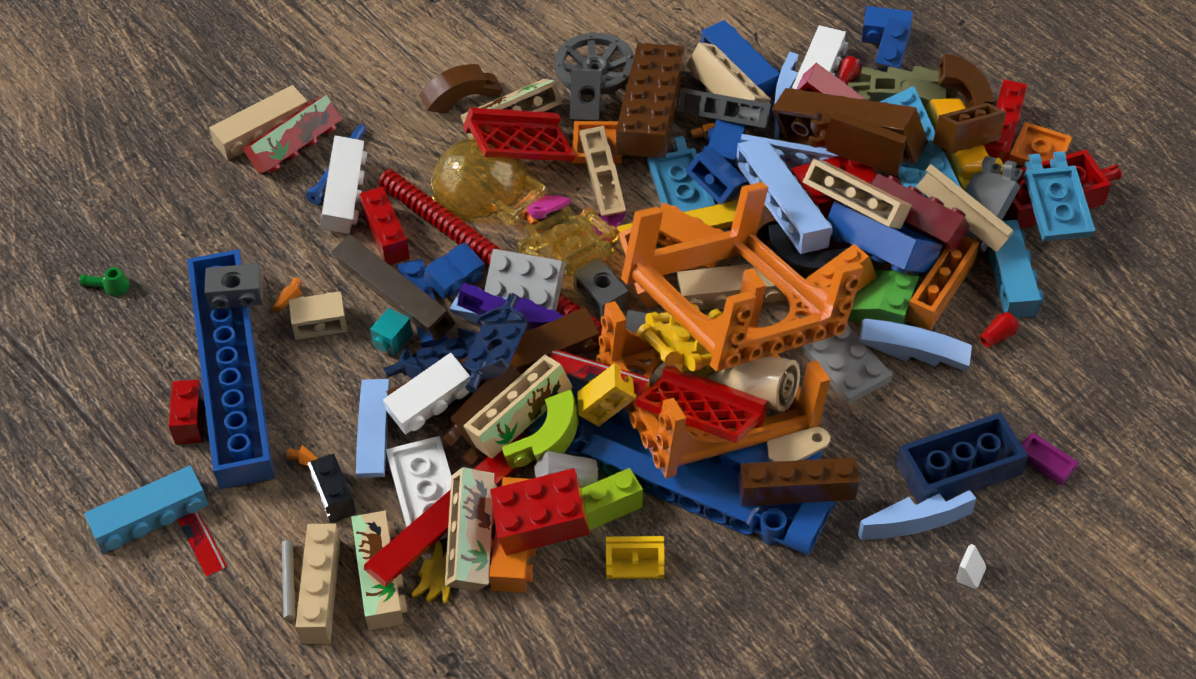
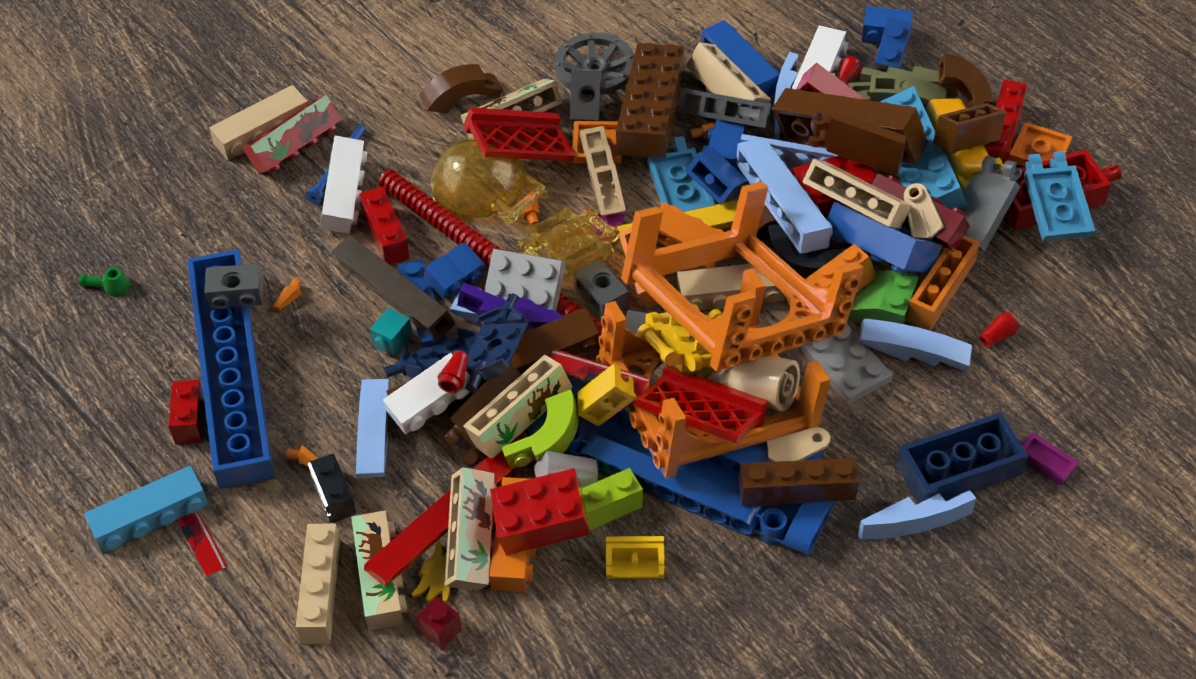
(288, 580): light grey bar -> none
(318, 315): tan brick -> none
(419, 476): white plate -> none
(439, 623): none -> dark red brick
(453, 374): none -> red cone
(545, 205): dark pink piece -> none
(922, 216): none -> tan piece
(971, 568): white slope -> none
(981, 220): tan fence -> none
(1015, 276): dark azure brick -> none

